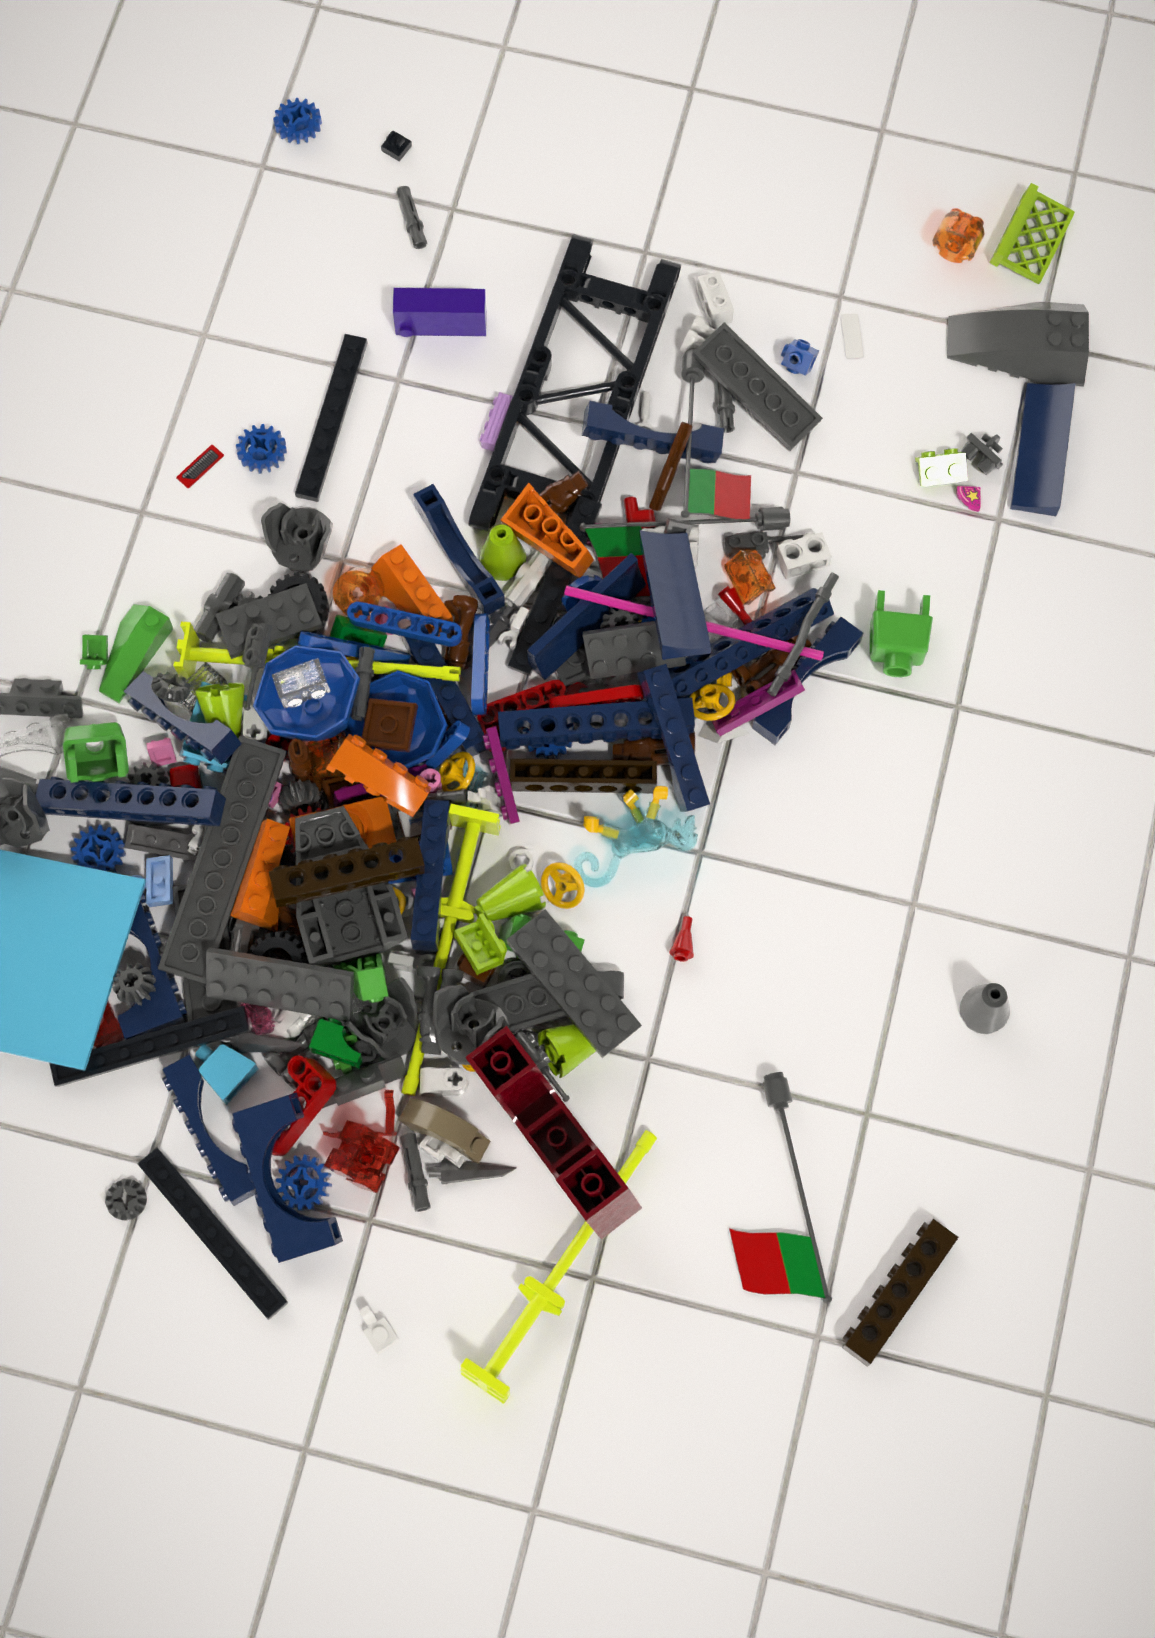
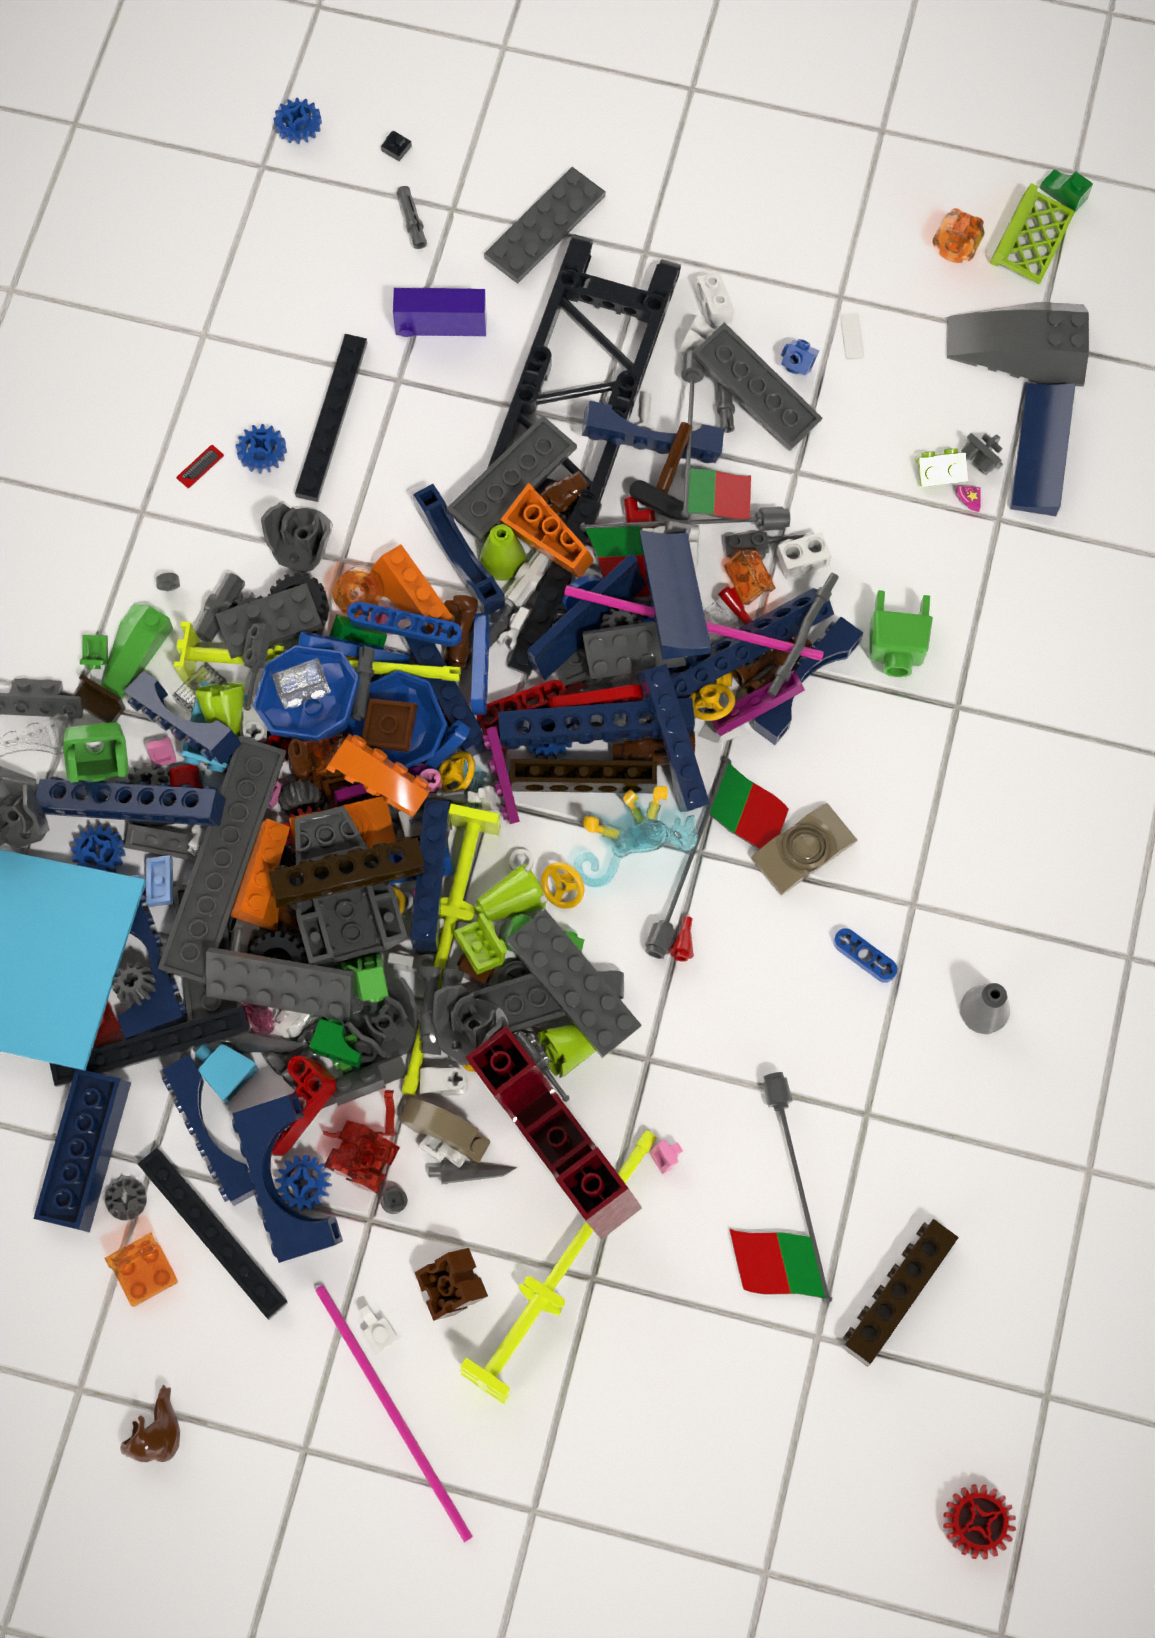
(82, 1150): none -> dark blue arch
(100, 701): none -> dark brown panel
(142, 1269): none -> clear orange bracket
(160, 1438): none -> reddish brown piece
(167, 582): none -> dark grey tile
(177, 693): dark grey gear -> none
(393, 1200): none -> dark grey tile
(394, 1414): none -> dark pink piece
(417, 1182): dark grey pin -> none
(451, 1284): none -> reddish brown brick
(495, 423): lavender piece -> none
(496, 489): none -> dark grey plate
(544, 224): none -> dark grey plate
(657, 500): none -> black piece
(665, 1155): none -> bright pink tile
(742, 810): none -> flag
(804, 848): none -> dark tan slope
(883, 962): none -> blue beam
(984, 1533): none -> red gear
(1067, 189): none -> green arch

